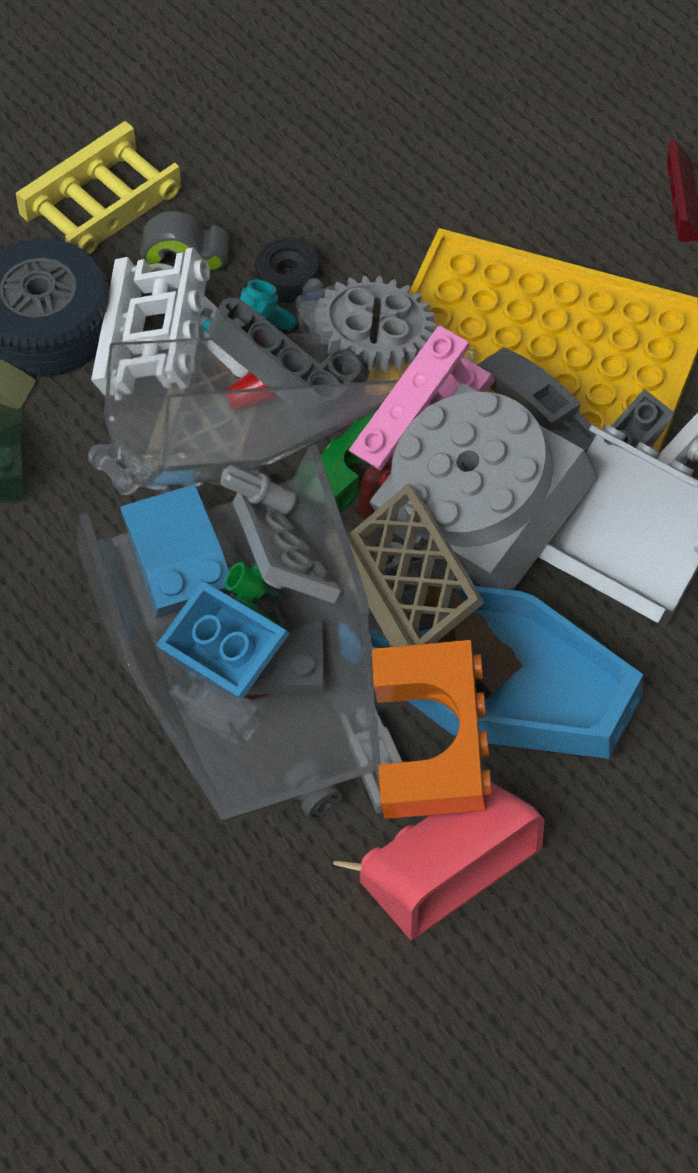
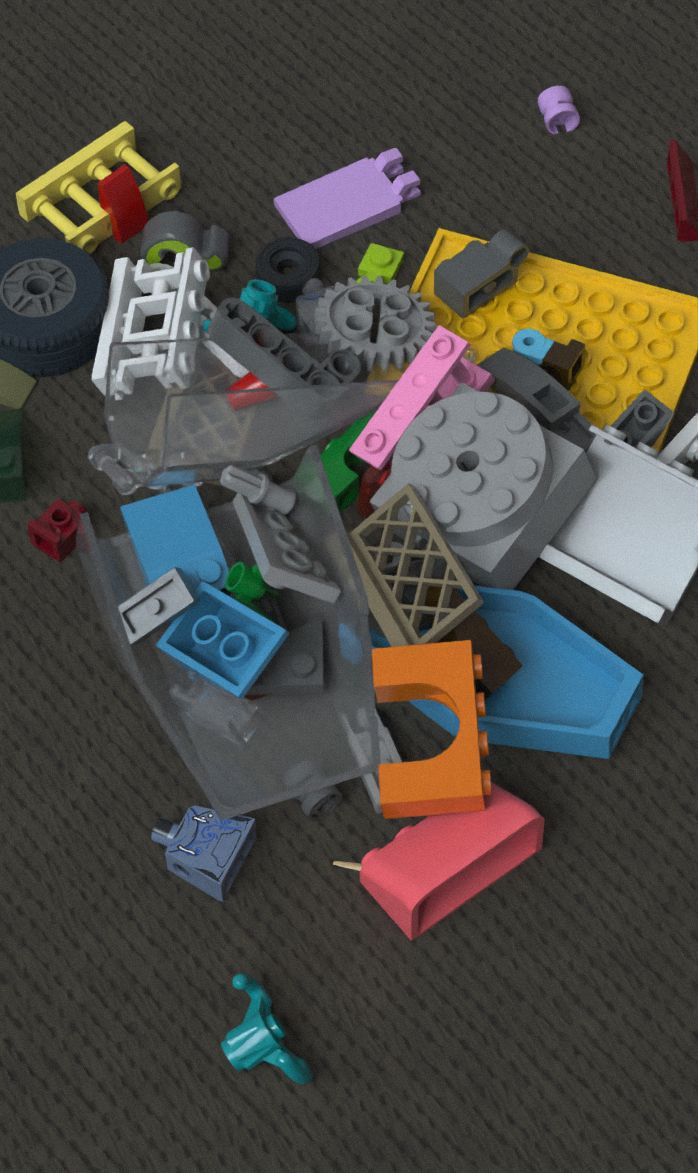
(56, 529): none -> dark red brick
(123, 203): none -> red slope
(157, 605): none -> plate
(206, 848): none -> sand blue torso
(260, 1036): none -> teal piece
(348, 199): none -> lavender tile
(380, 262): none -> lime plate
(479, 272): none -> dark grey hinge
(556, 359): none -> dark brown leg
(558, 109): none -> lavender wheel

